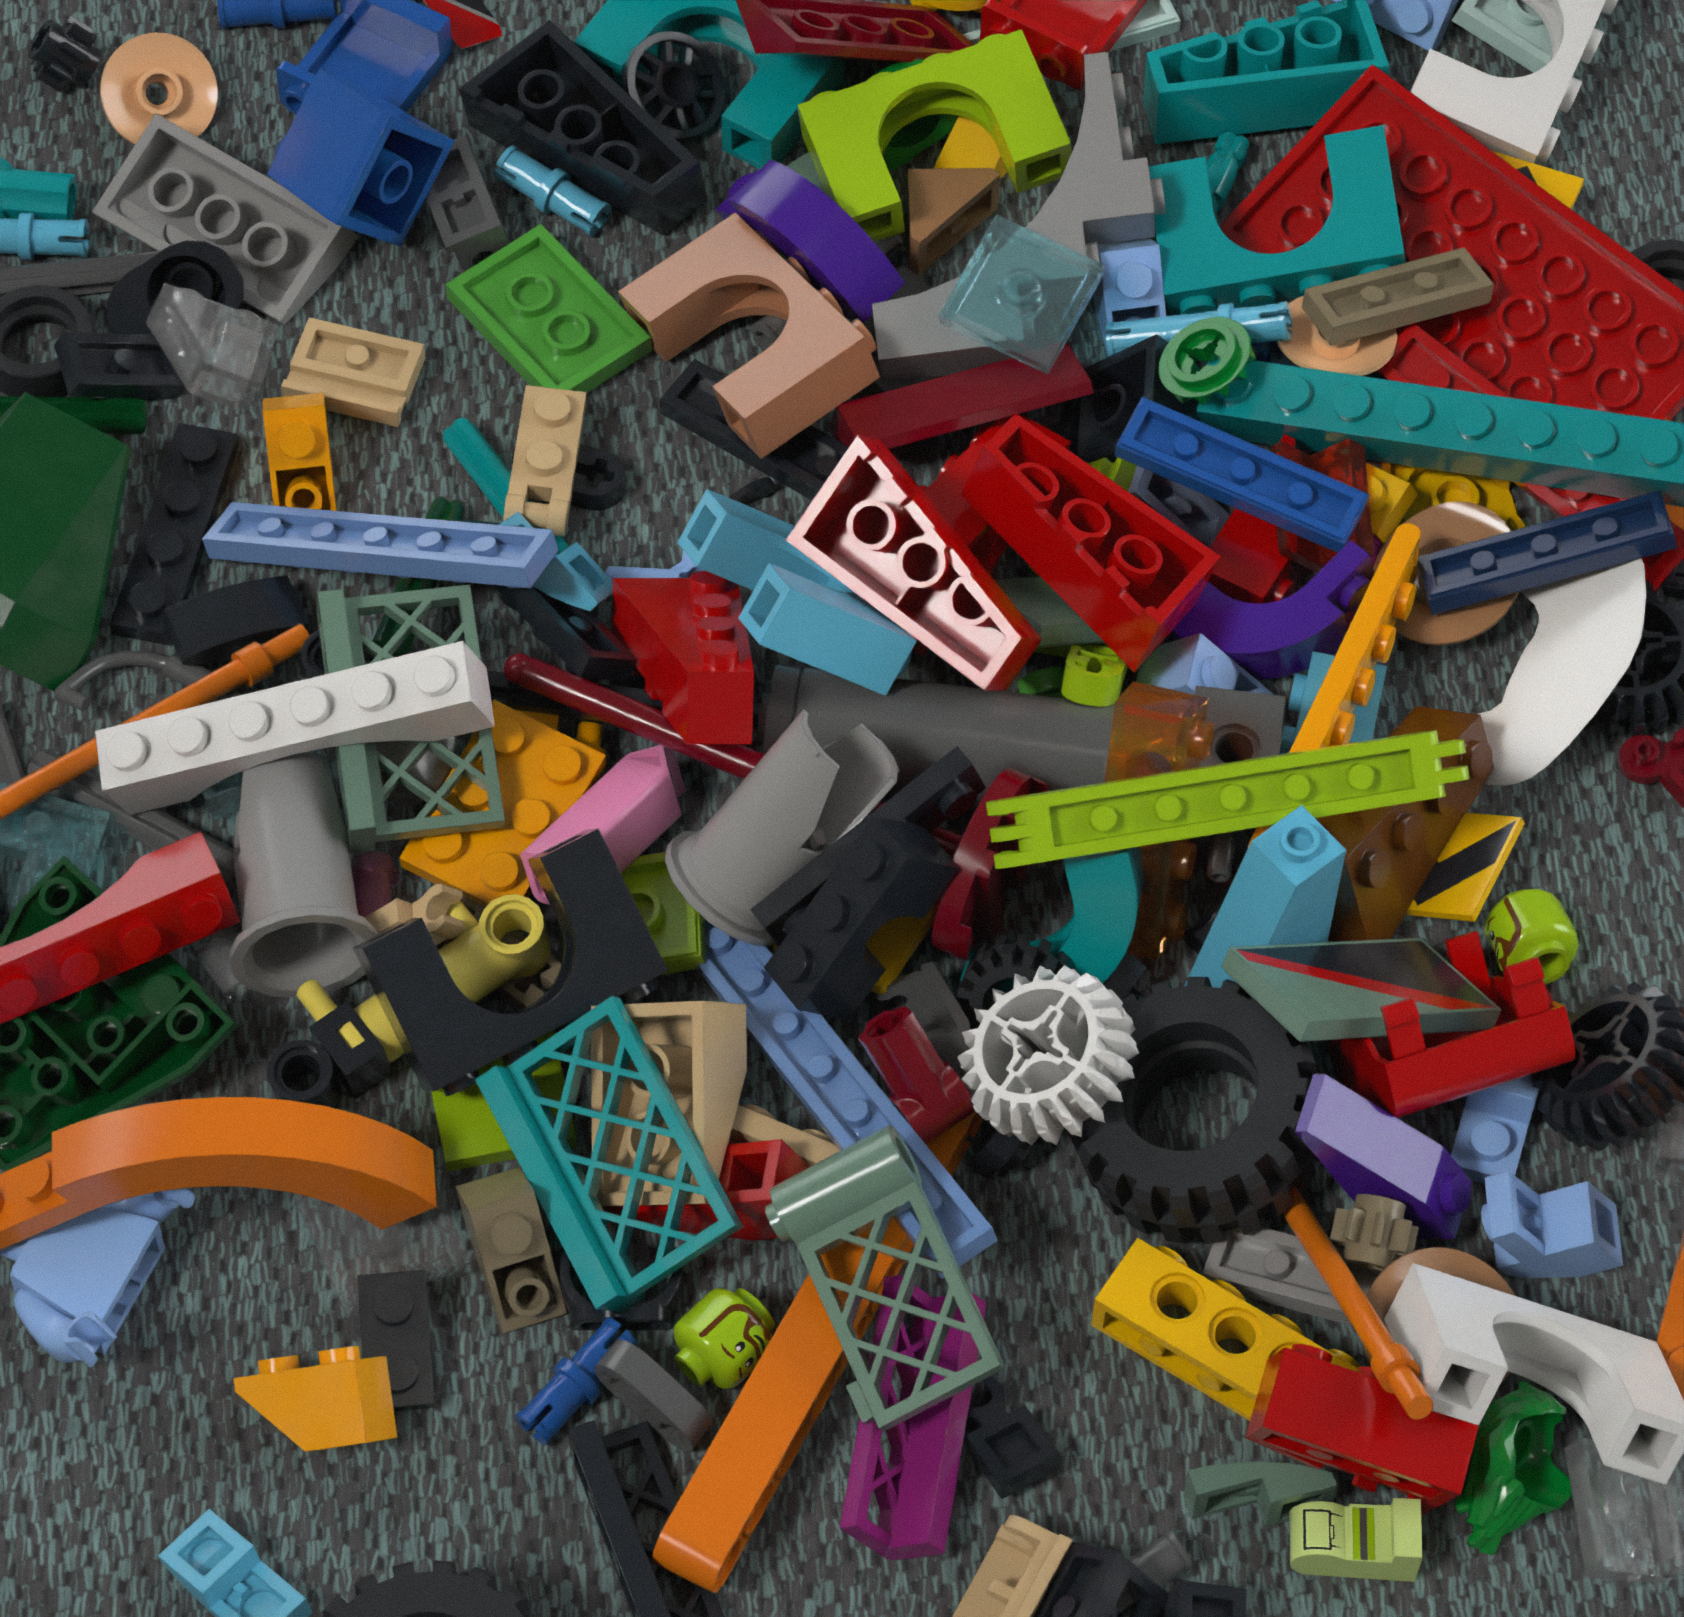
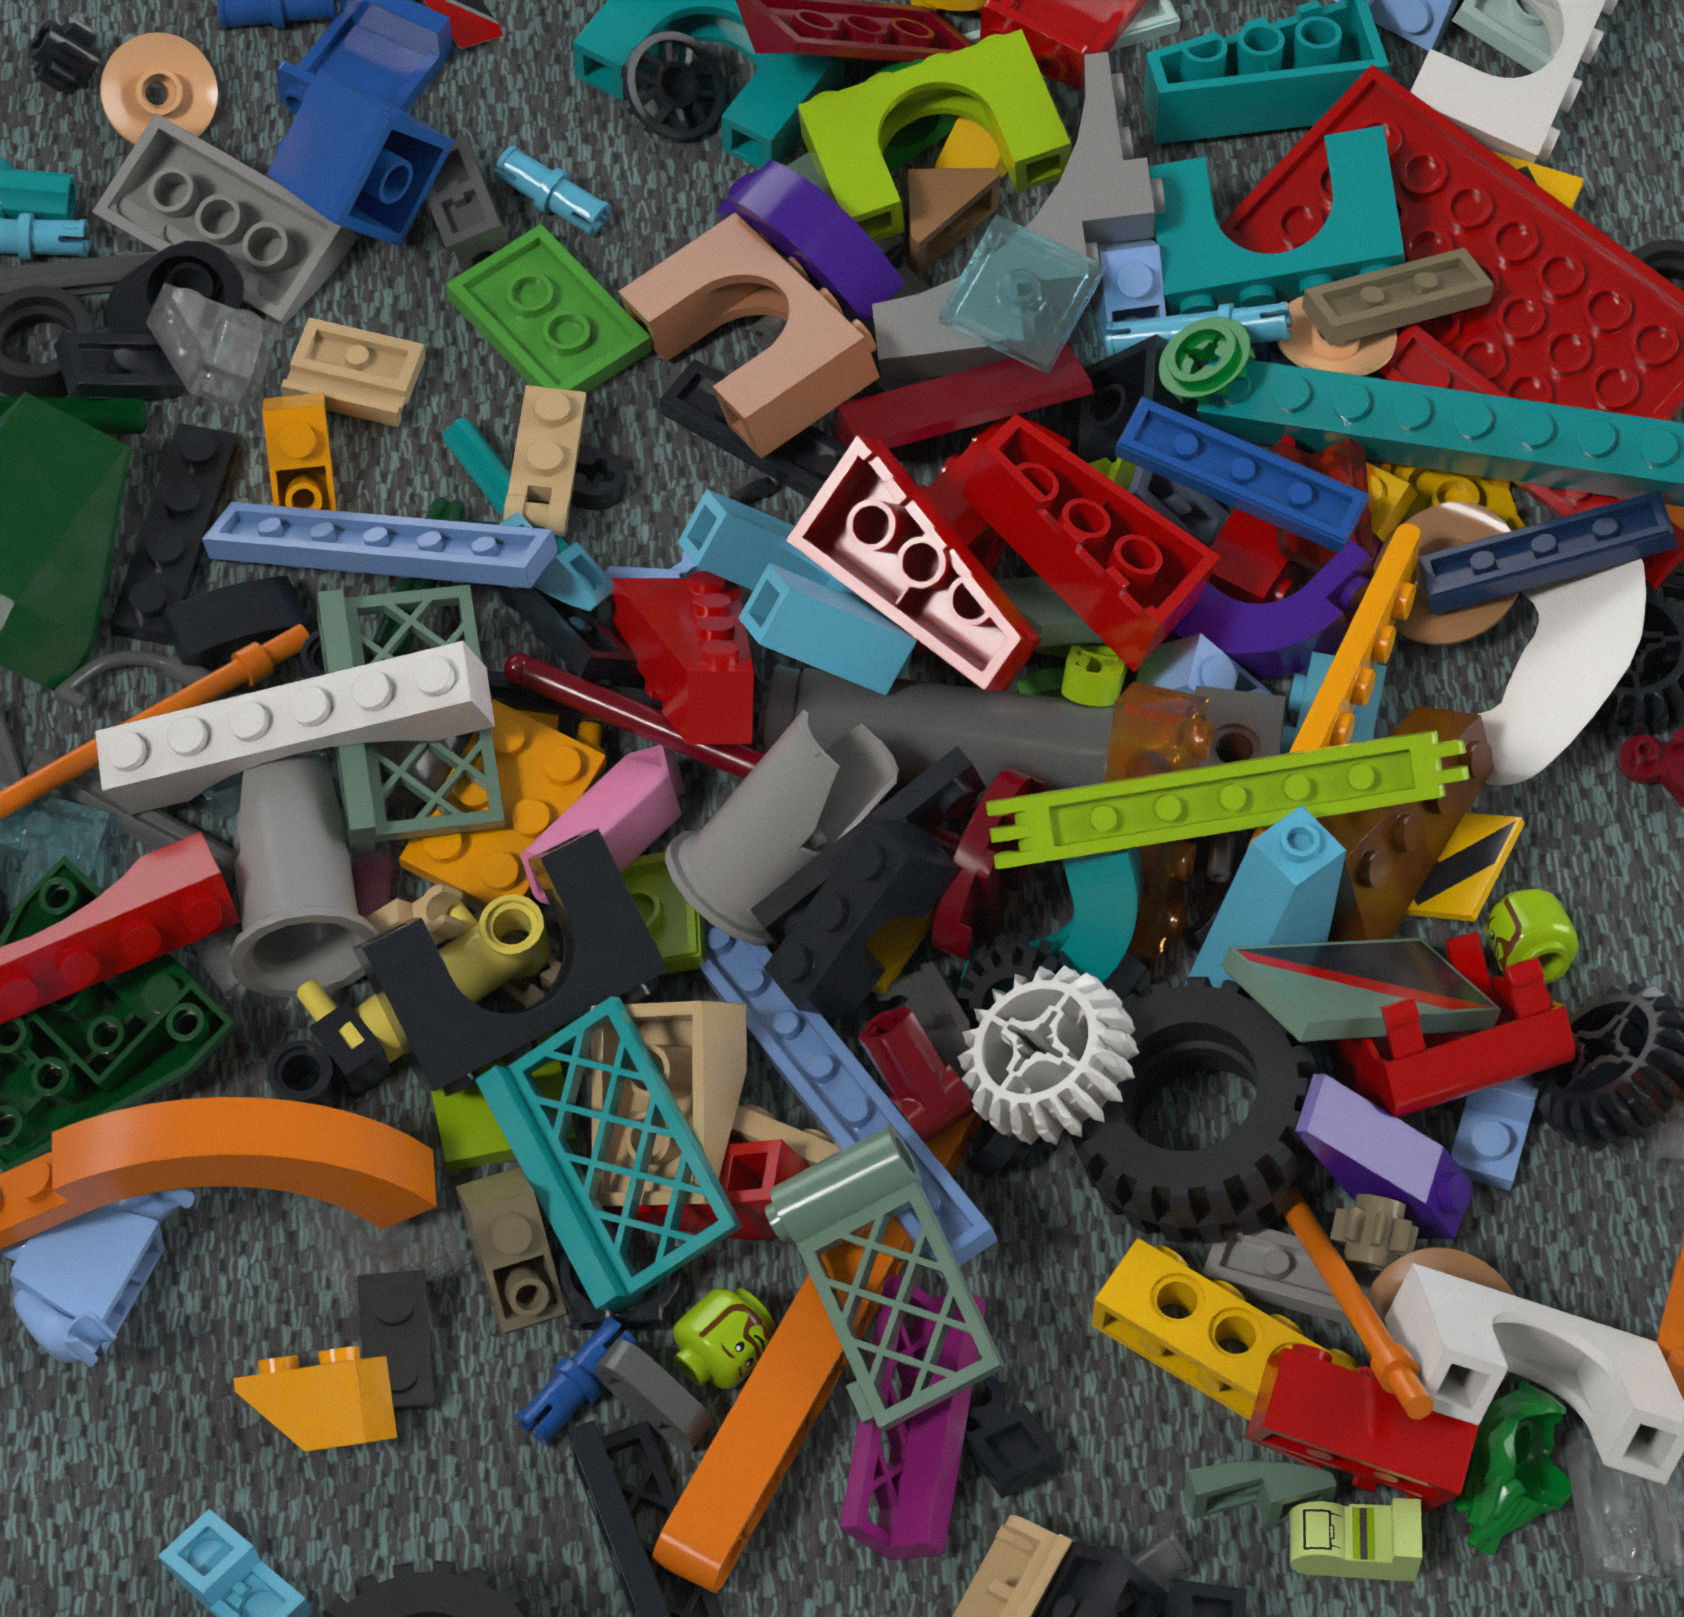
(578, 119): black wedge -> none
(1223, 164): teal axle -> none
(1551, 1232): light blue brick -> none

